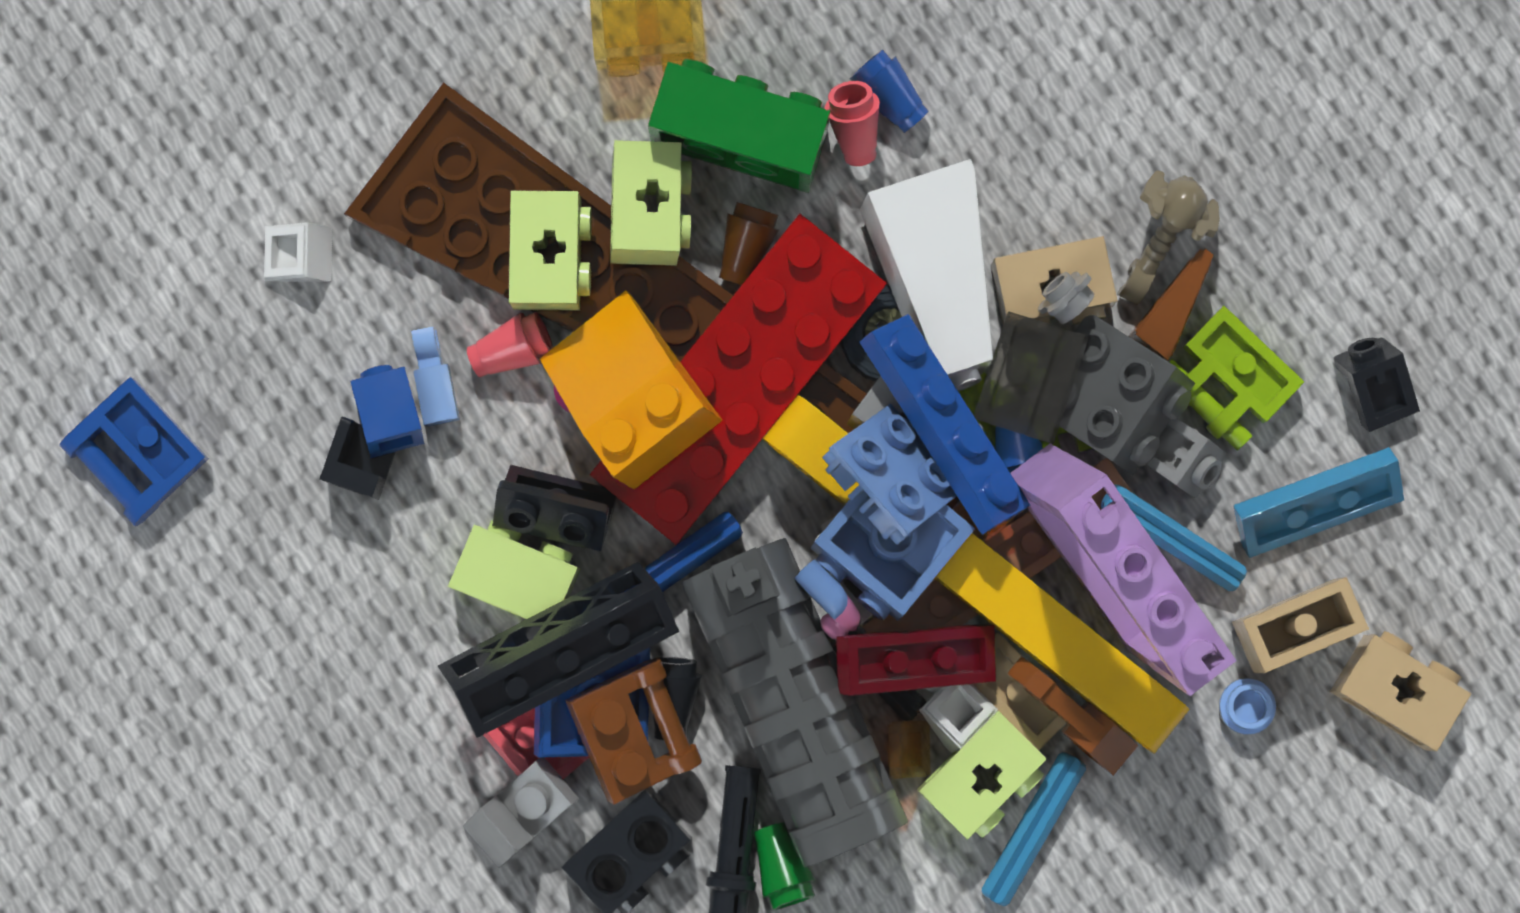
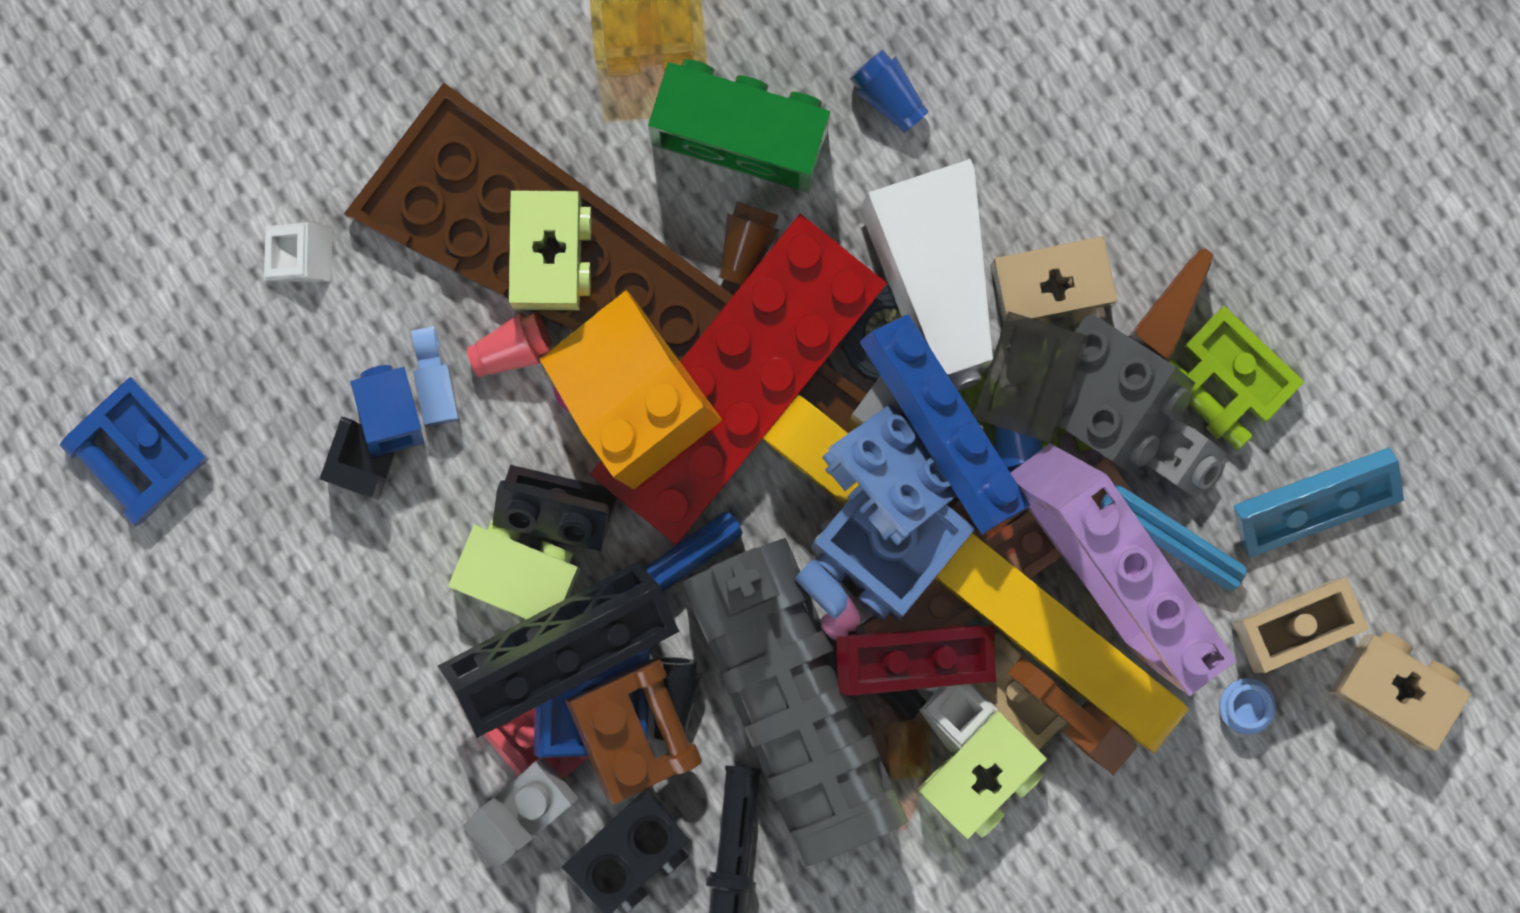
(643, 170): yellowish green brick -> none
(781, 870): green cone -> none
(854, 121): coral cone -> none
(1033, 829): dark azure axle -> none
(1066, 296): light grey plate -> none
(1182, 207): dark tan piece -> none
(1378, 382): black bracket -> none

